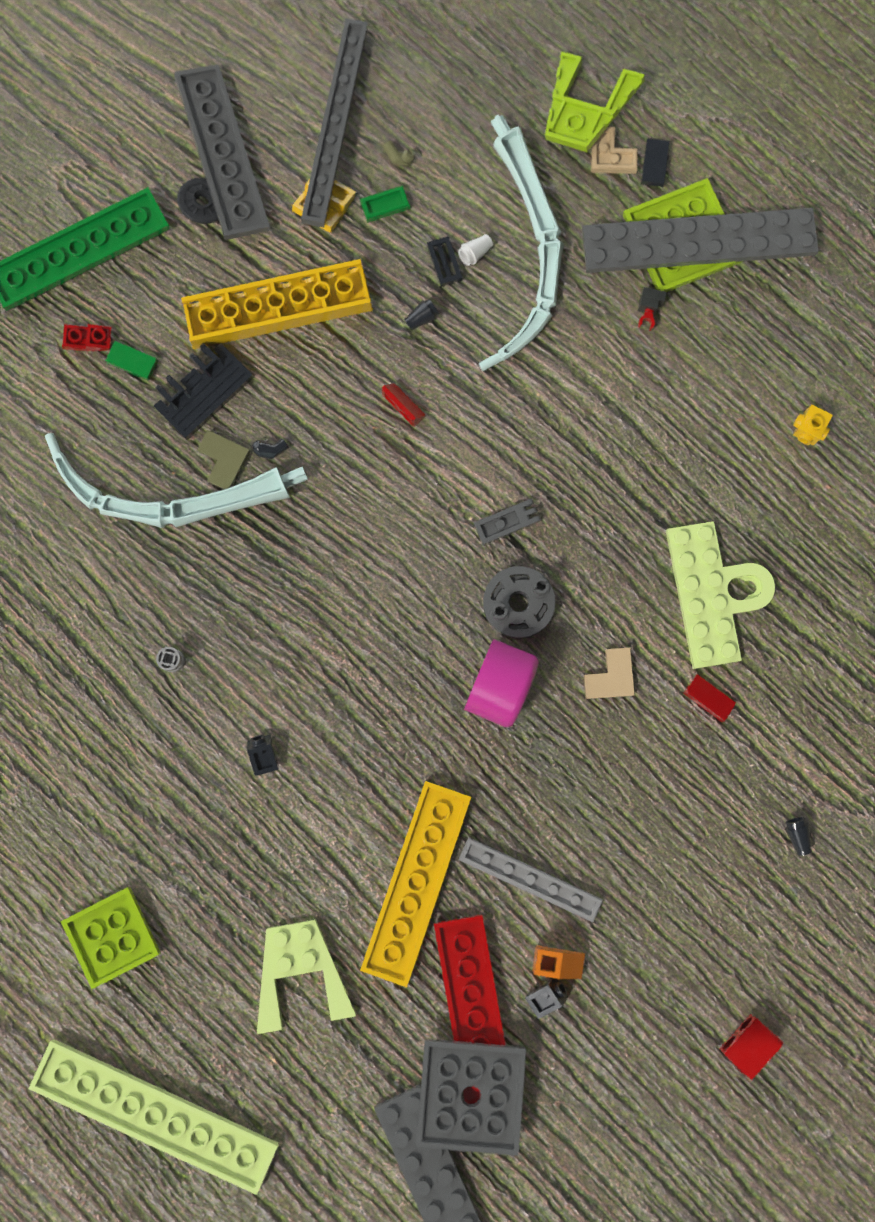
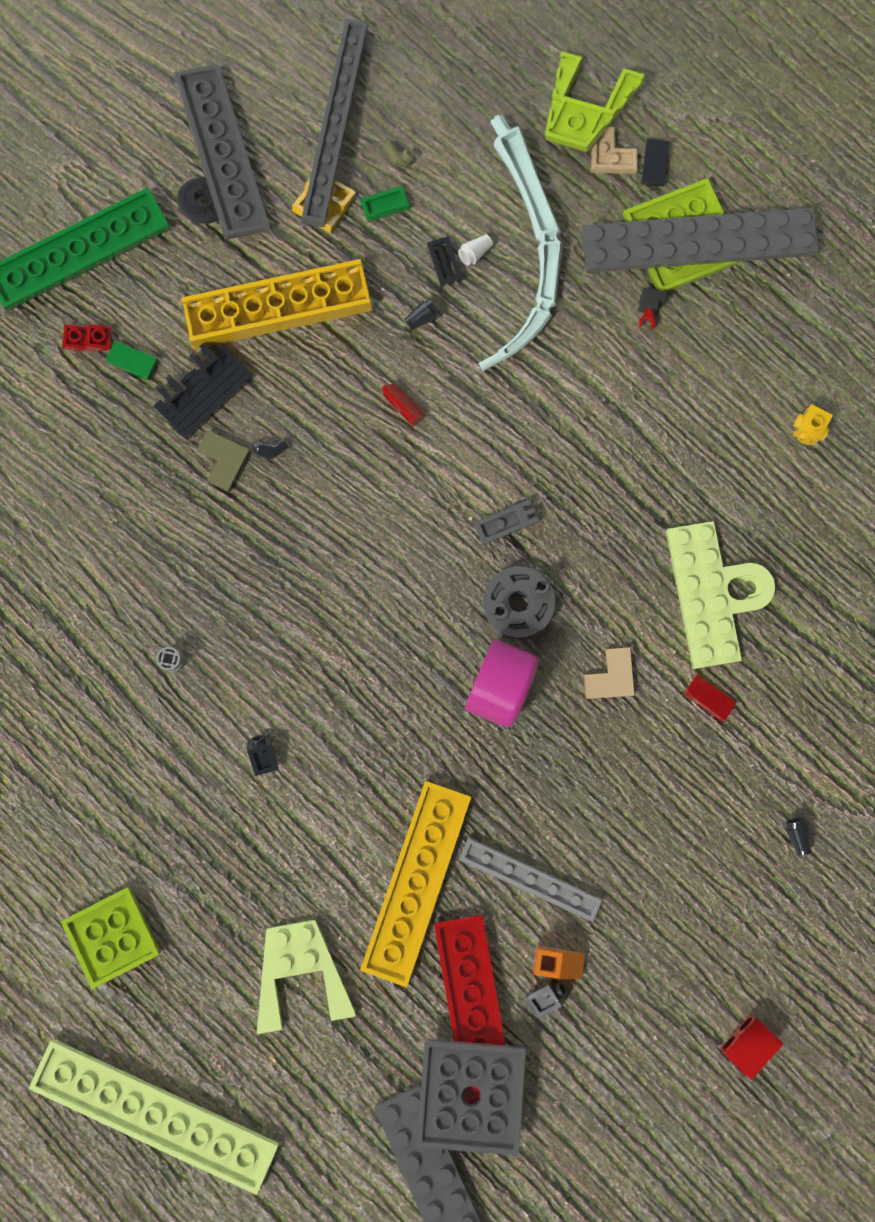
(259, 490): light aqua animal -> none

